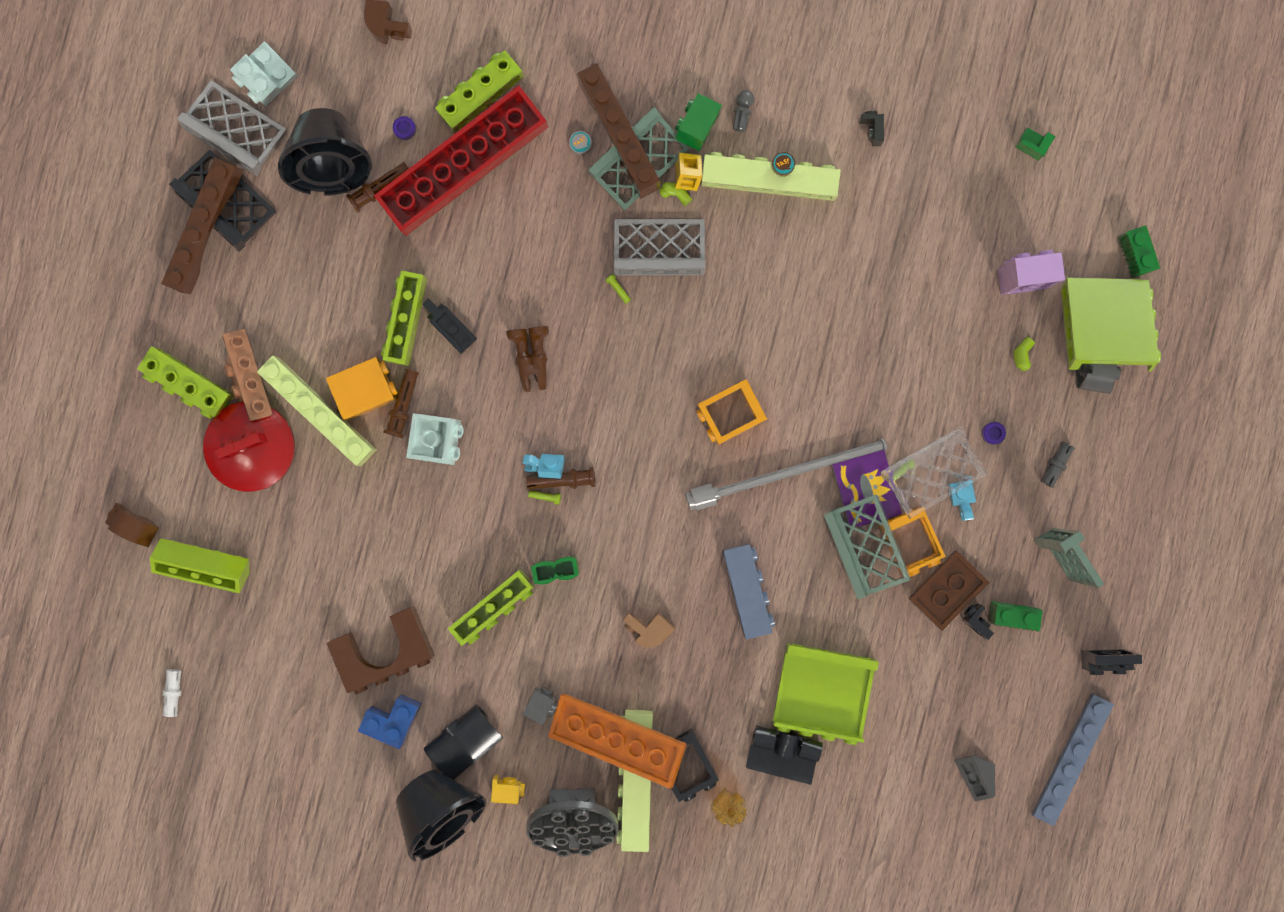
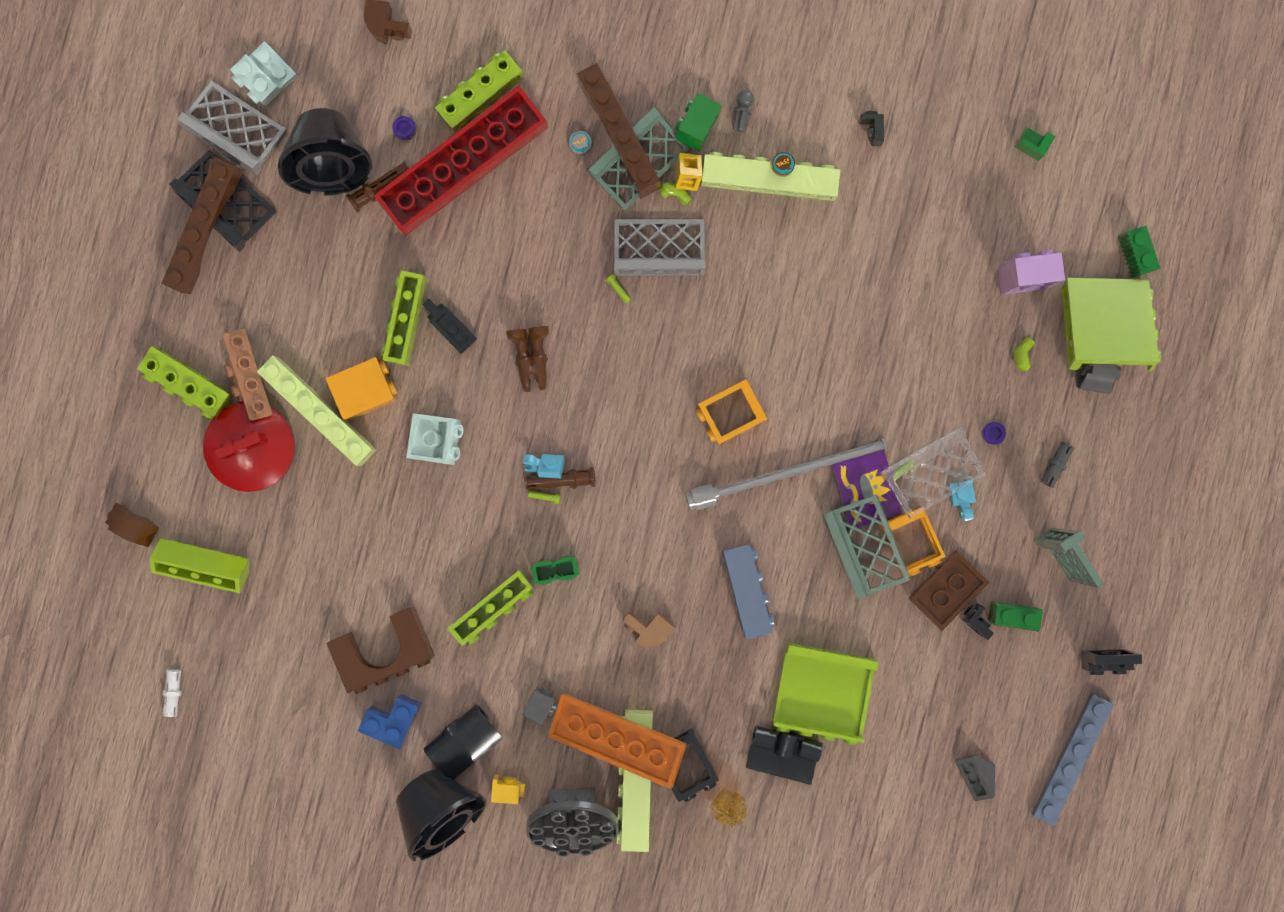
(411, 377): reddish brown pin -> none

